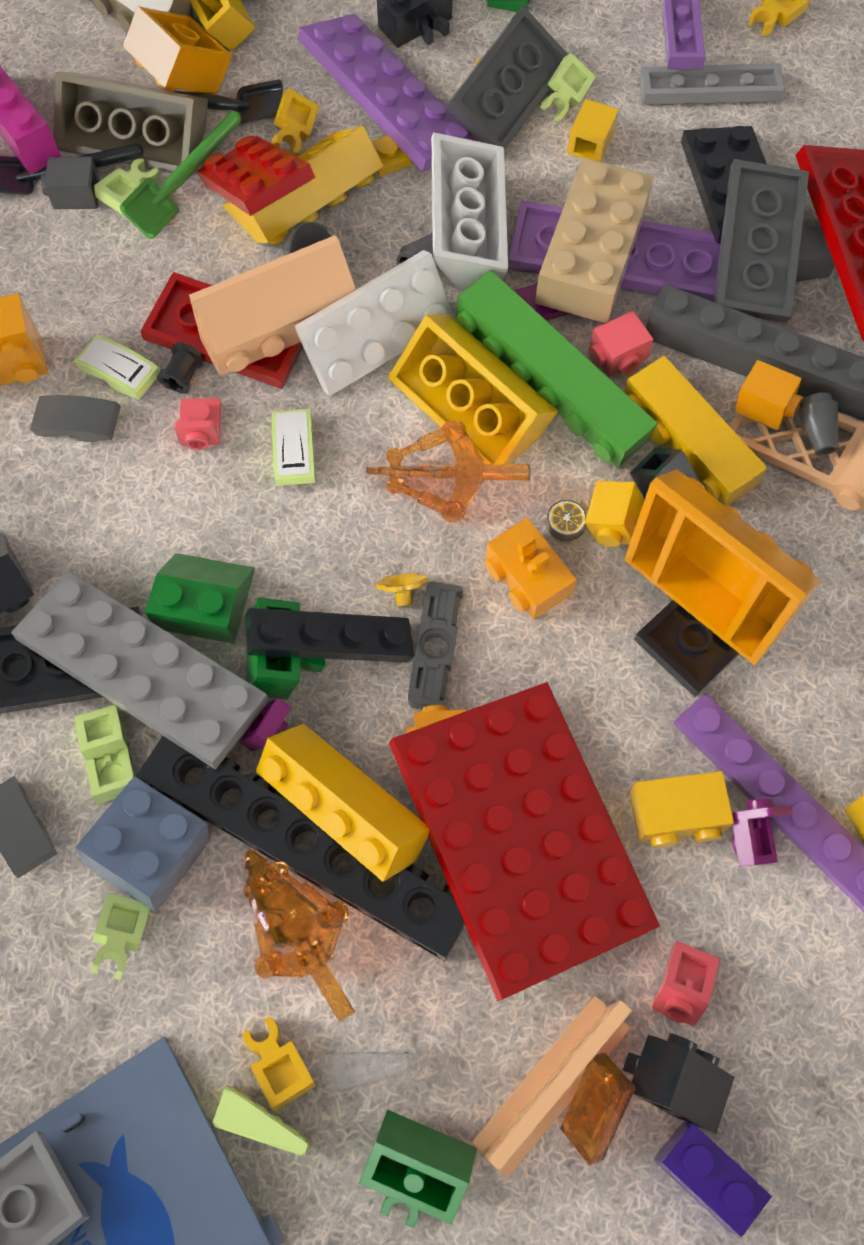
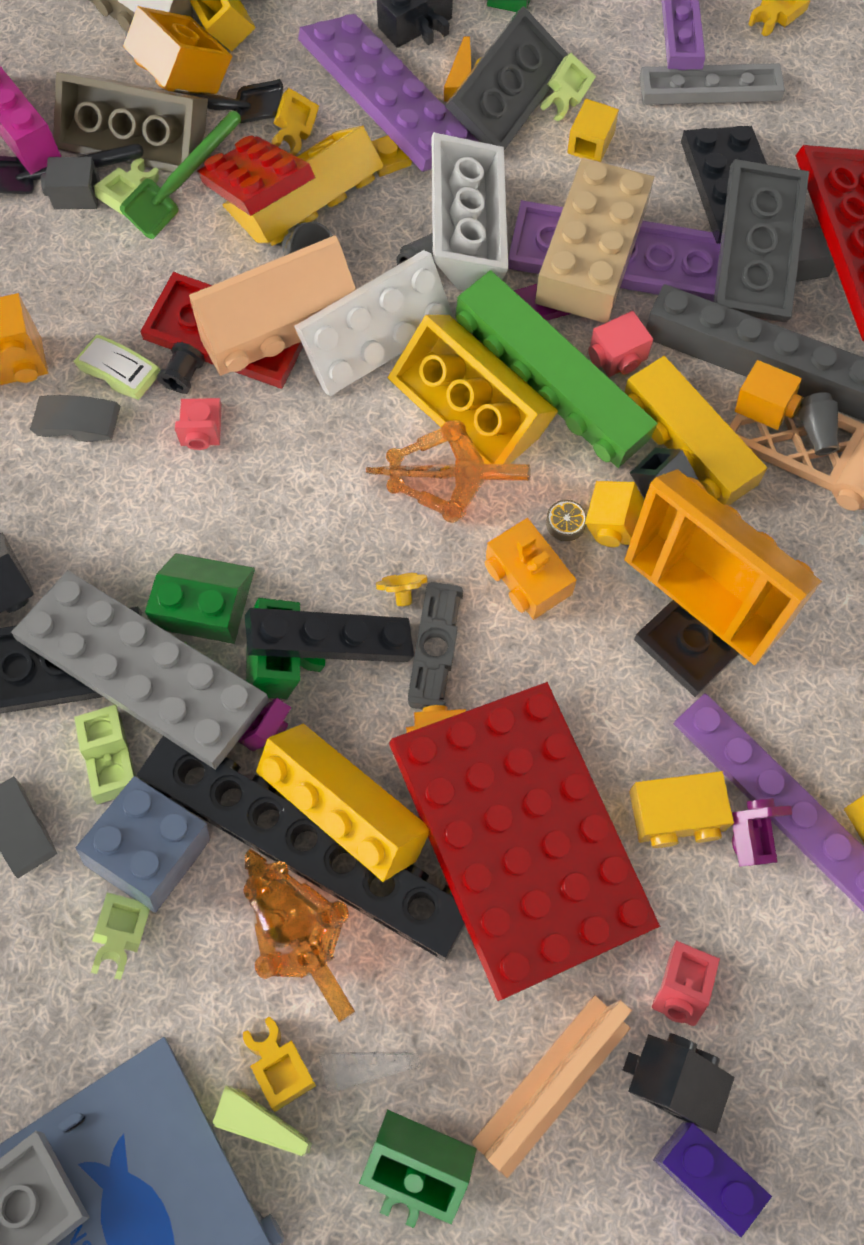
(293, 447): slope -> none
(460, 69): none -> light orange piece
(597, 1108): clear orange plate -> none

